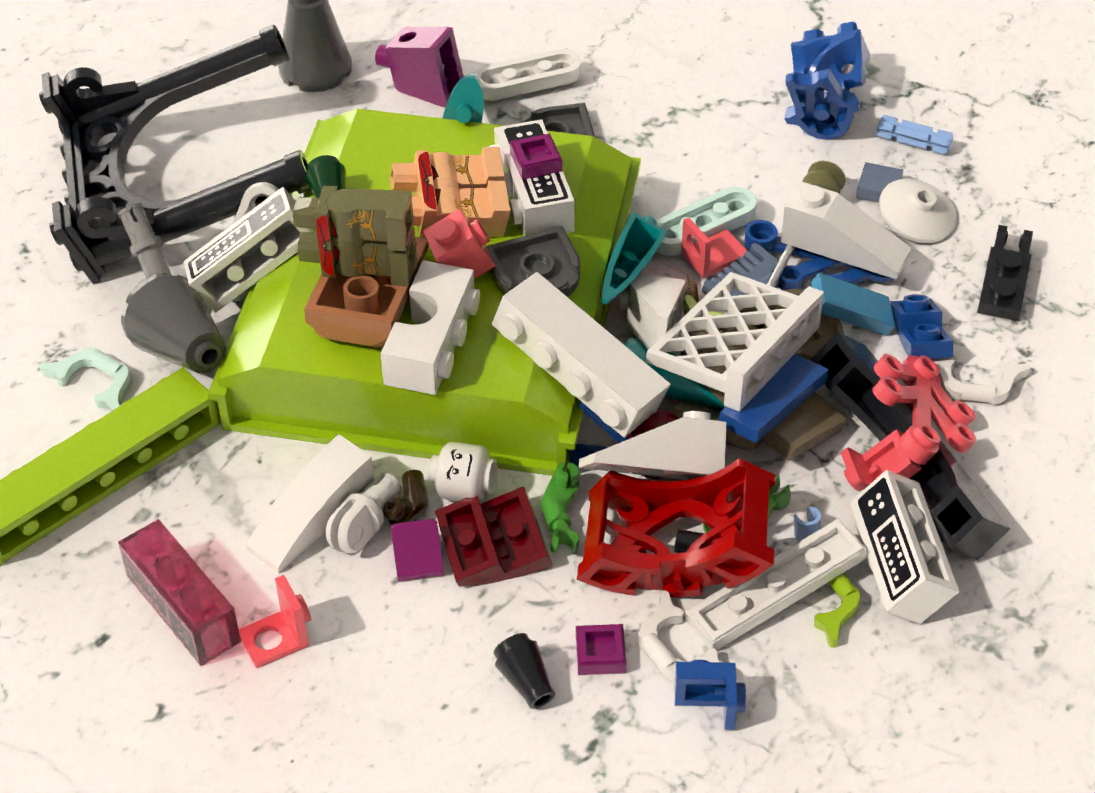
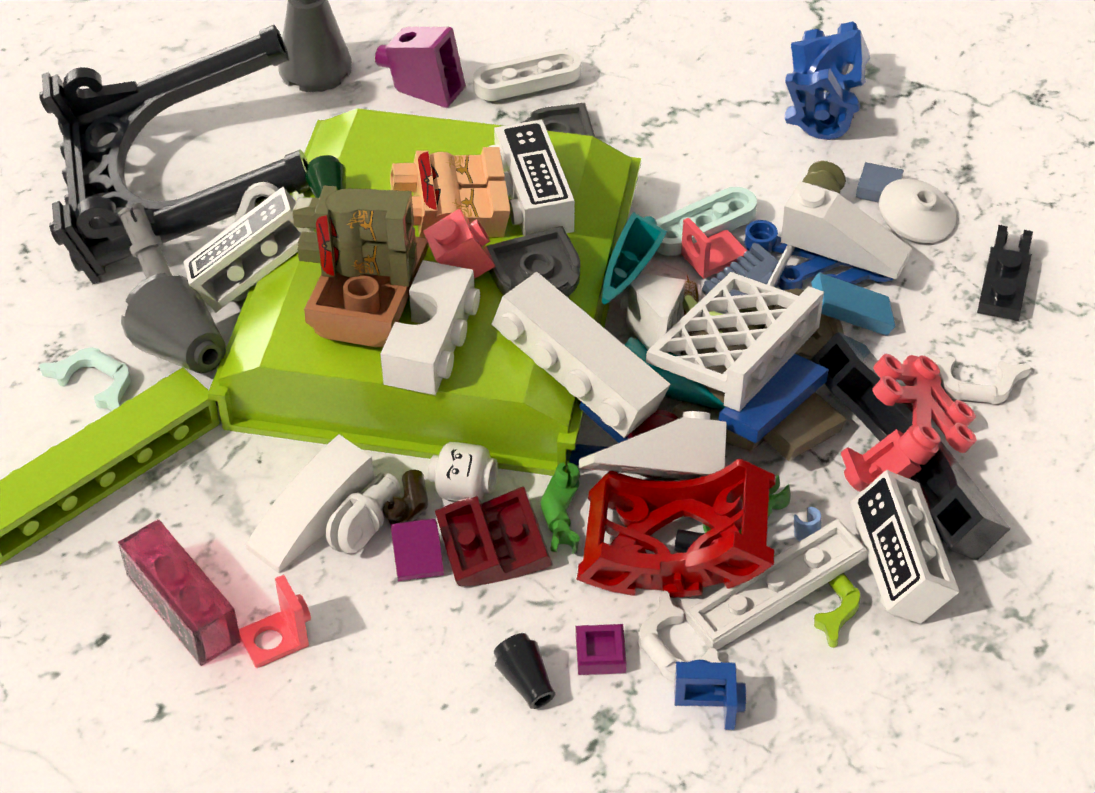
(466, 100): teal piece -> none
(536, 156): magenta tile -> none
(914, 134): light blue axle -> none
(920, 327): blue slope -> none

